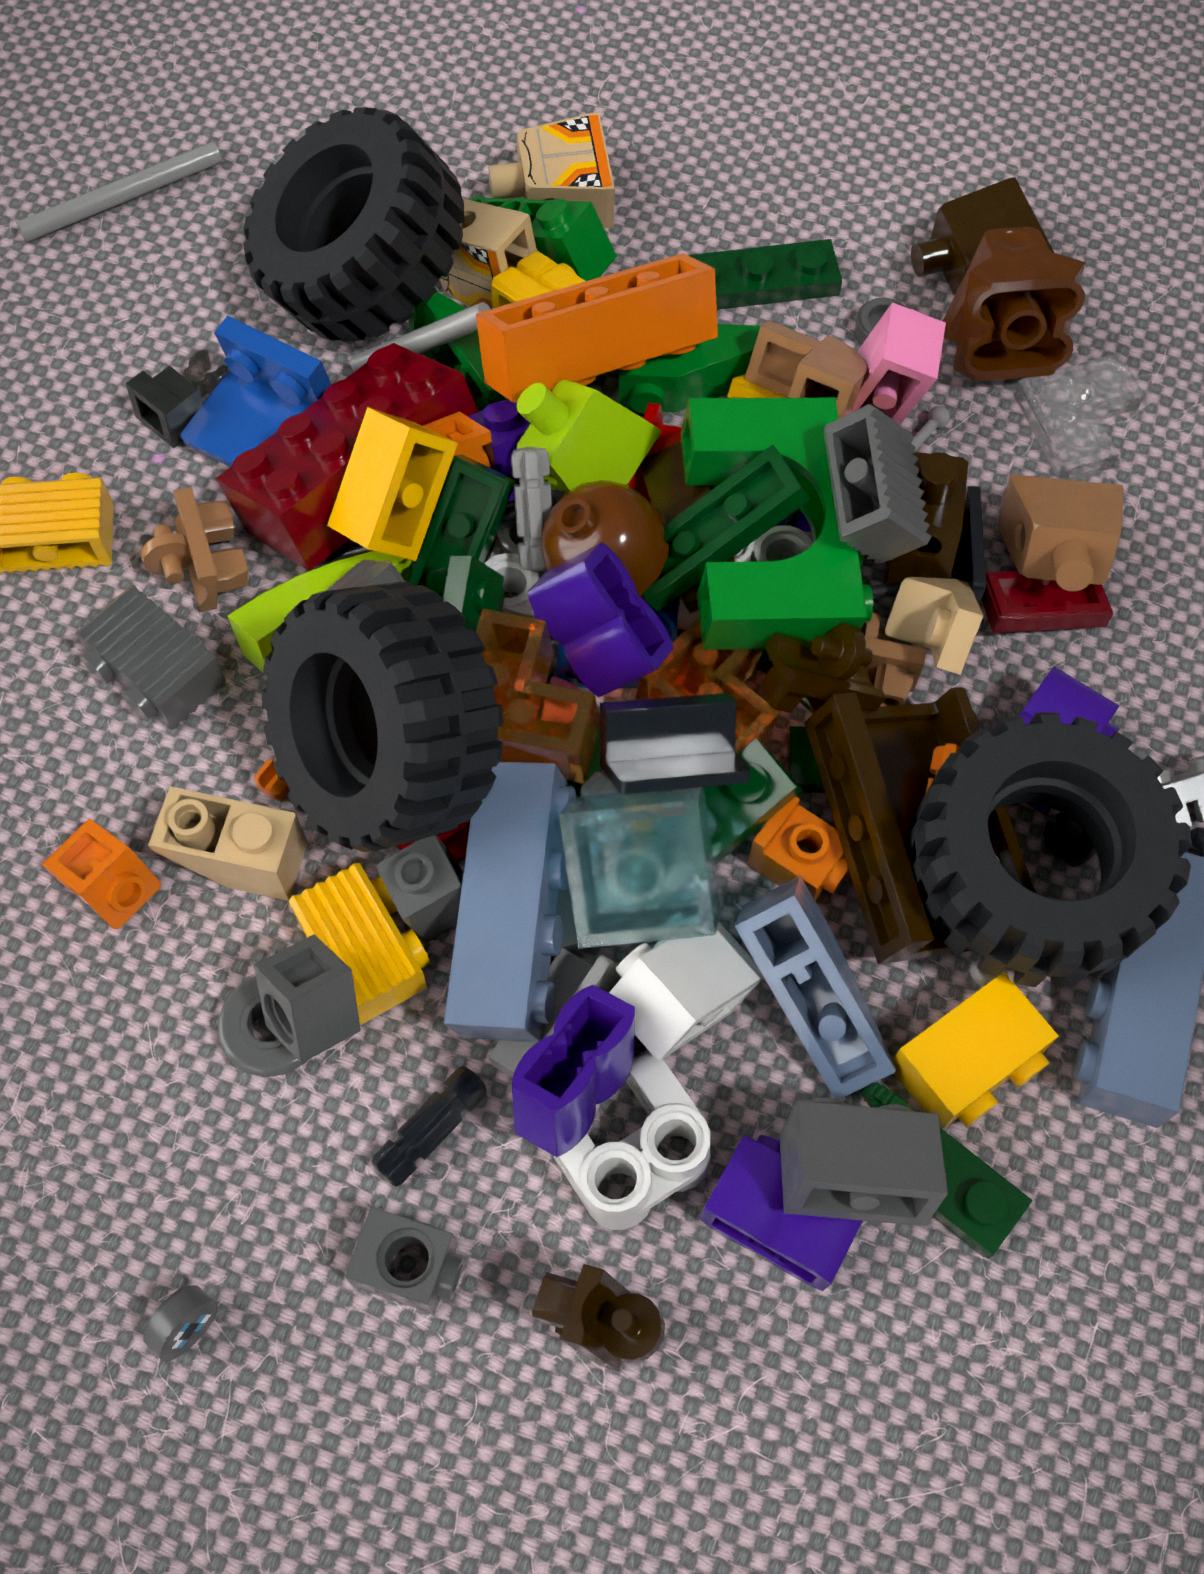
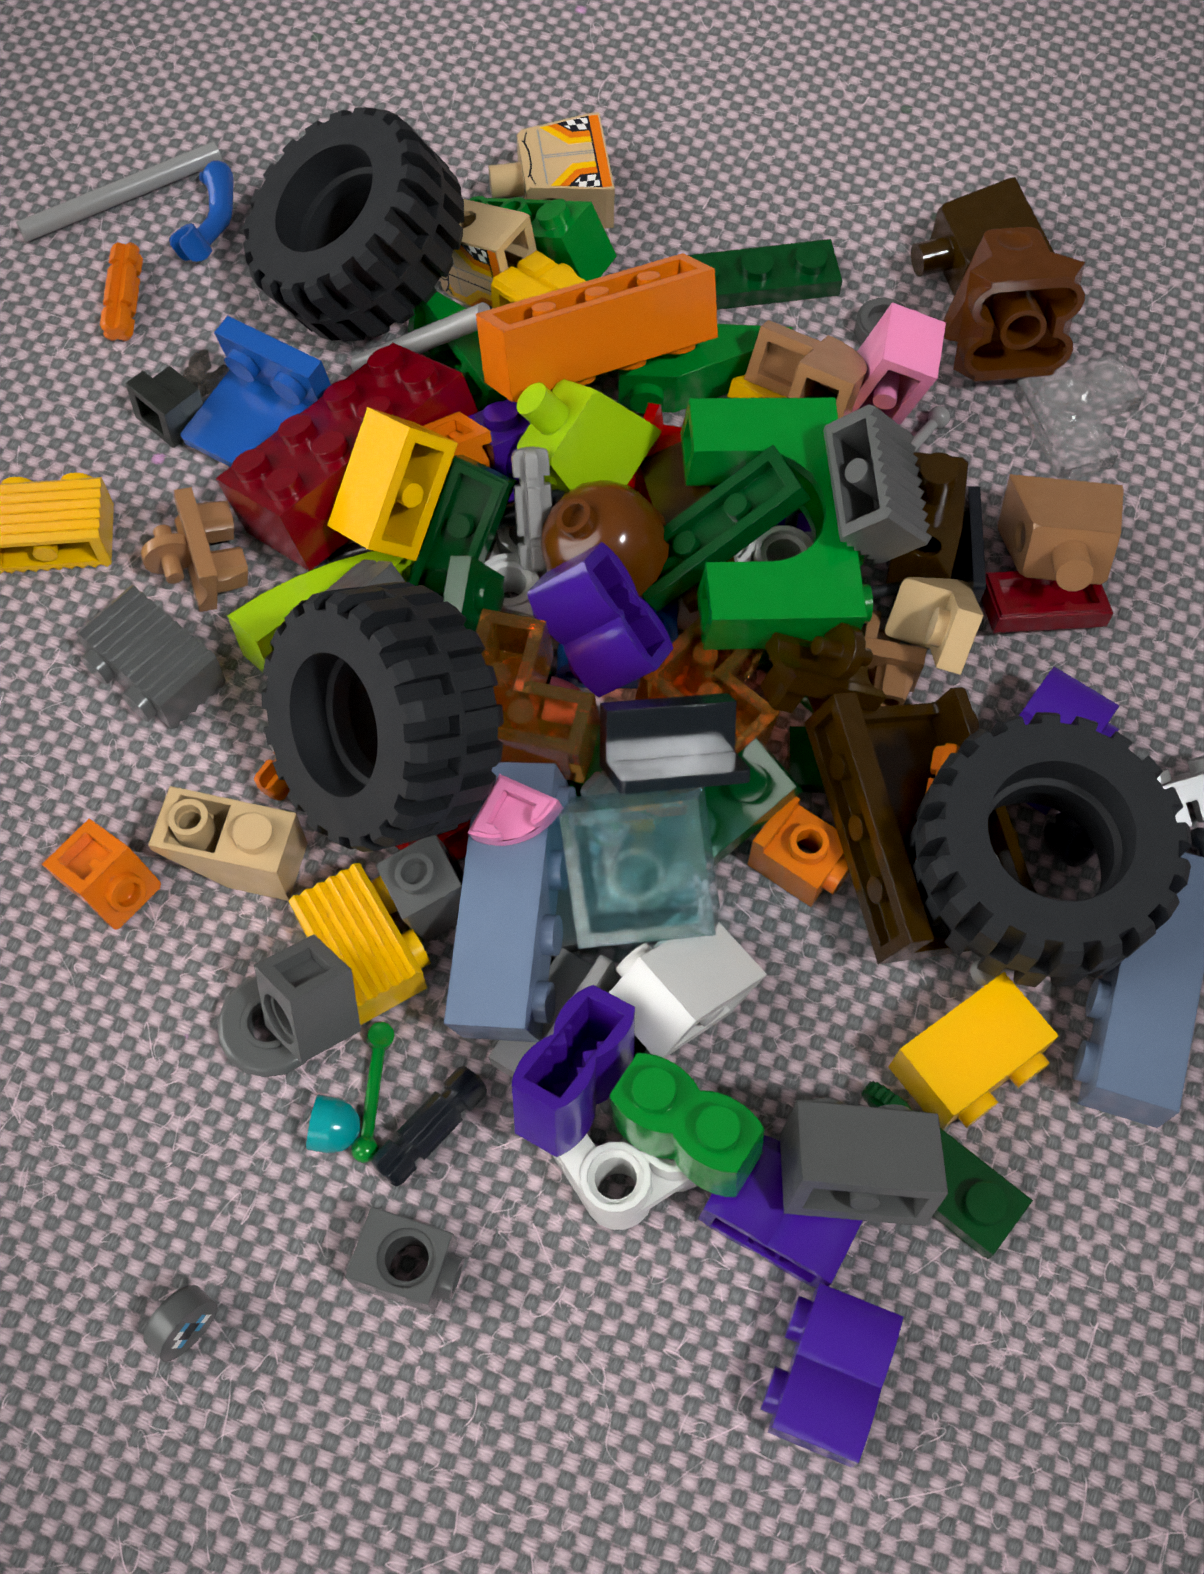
(121, 291): none -> orange axle
(194, 242): none -> blue piece
(332, 1125): none -> teal hinge
(379, 1039): none -> green hinge
(513, 814): none -> bright pink tile
(600, 1317): dark brown hips -> none
(704, 1131): none -> green brick
(815, 987): sand blue slope -> none
(833, 1375): none -> dark purple brick

